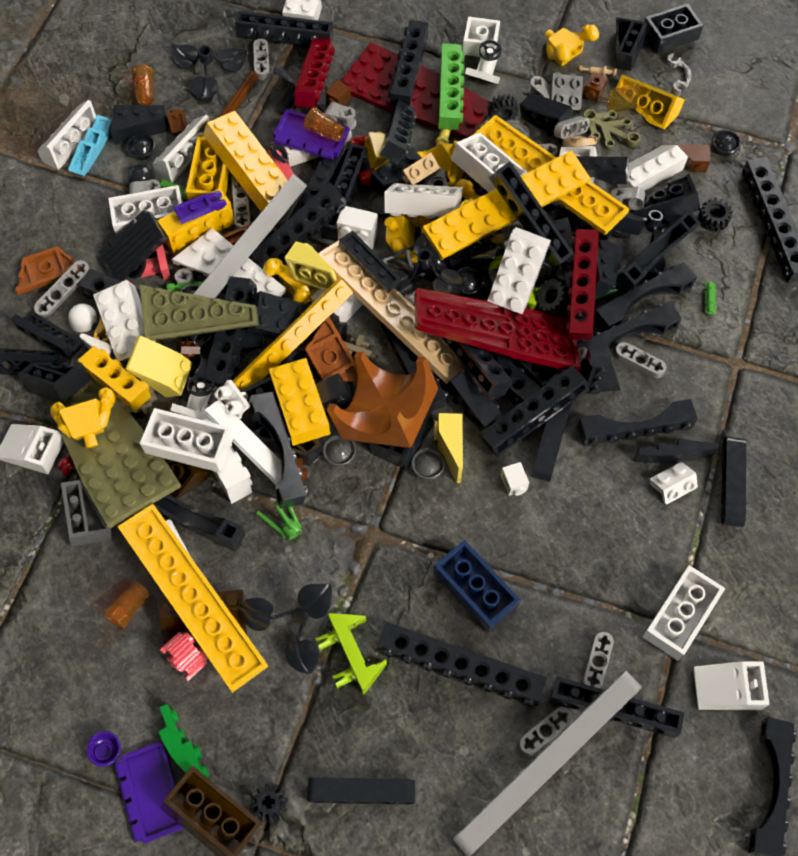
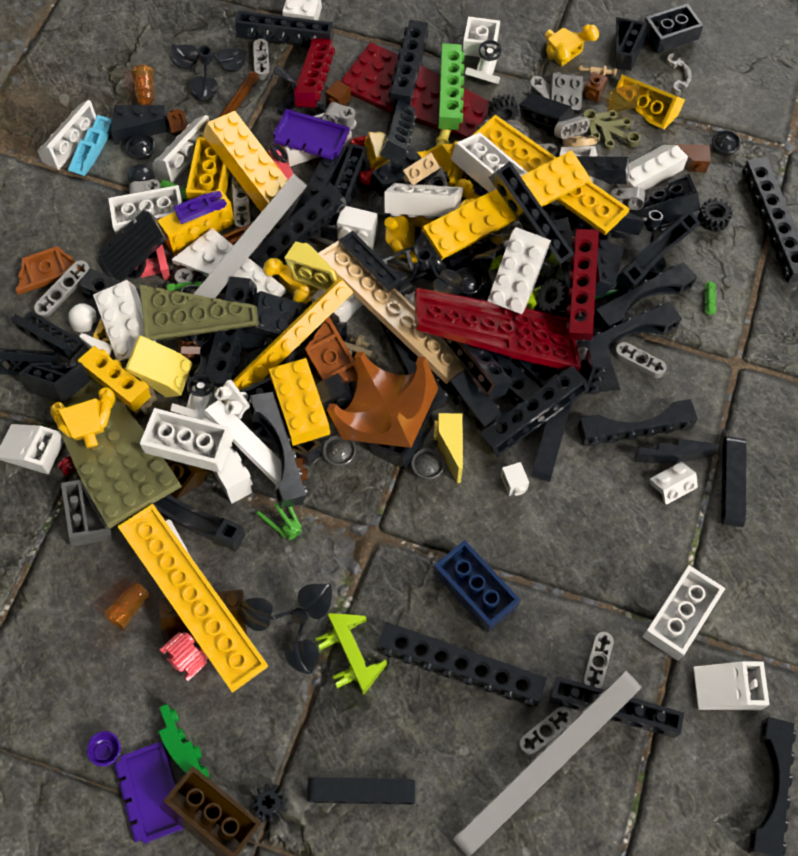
(322, 124): clear orange plant -> none

